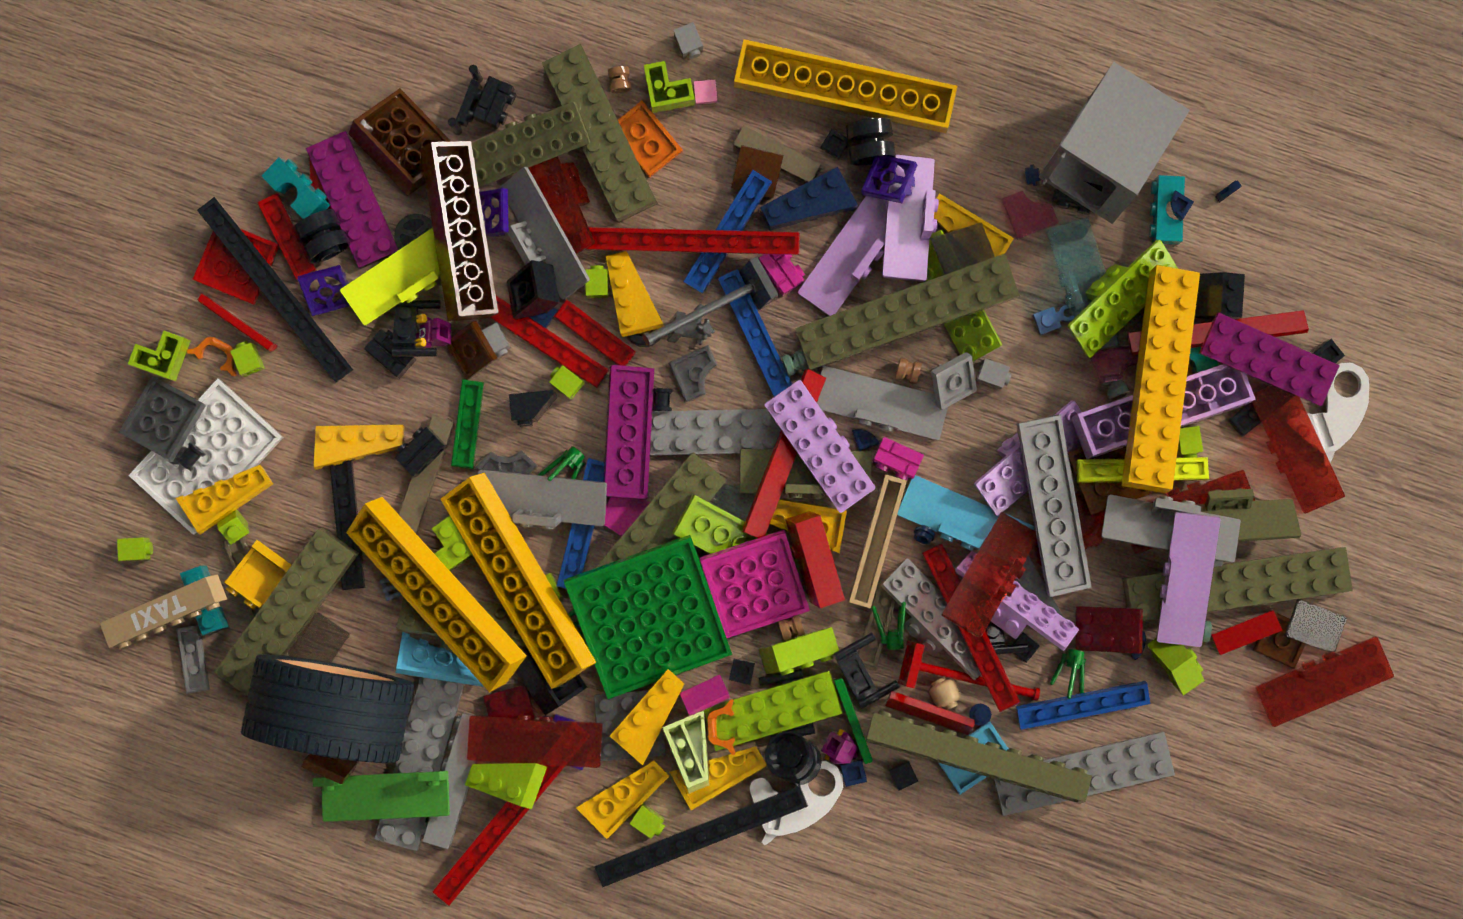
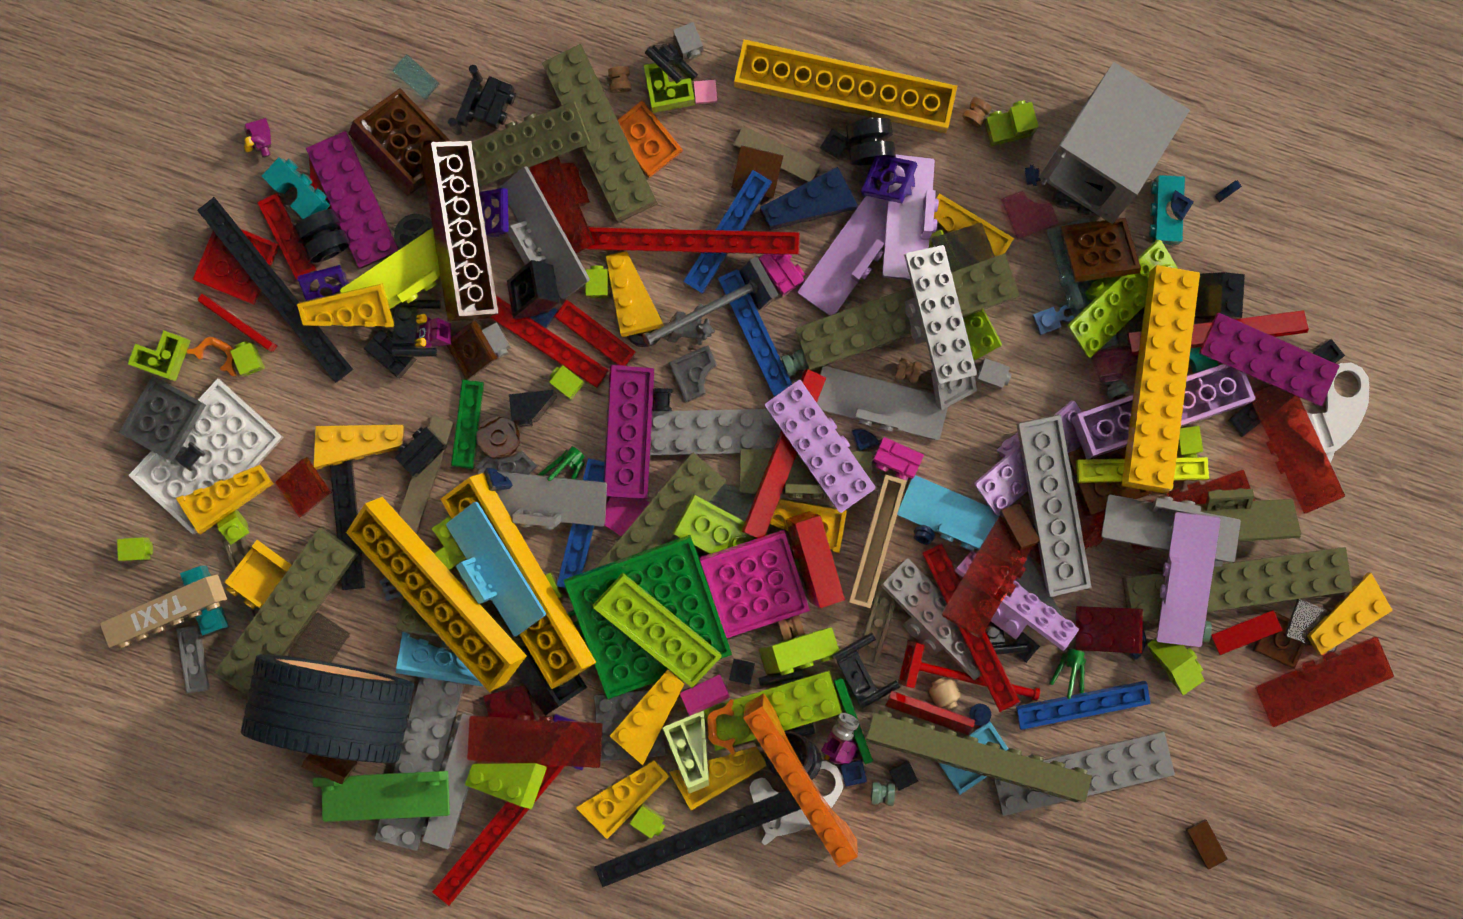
(259, 137): none -> magenta piece
(303, 487): none -> clear red plate
(351, 308): none -> yellow wing
(416, 77): none -> clear light blue tile
(492, 571): none -> medium azure bracket
(496, 480): none -> dark blue tile
(498, 437): none -> reddish brown tile
(657, 630): none -> lime plate
(666, 56): none -> black plate
(828, 825): none -> orange arch
(845, 726): none -> light grey wheel
(882, 793): none -> sand green wheel
(894, 638): green plant -> none
(937, 315): none -> light grey bracket
(977, 111): none -> medium nougat wheel
(1012, 125): none -> lime brick
(1019, 526): none -> reddish brown tile
(1100, 250): none -> reddish brown plate
(1206, 844): none -> reddish brown tile
(1351, 615): none -> yellow wing

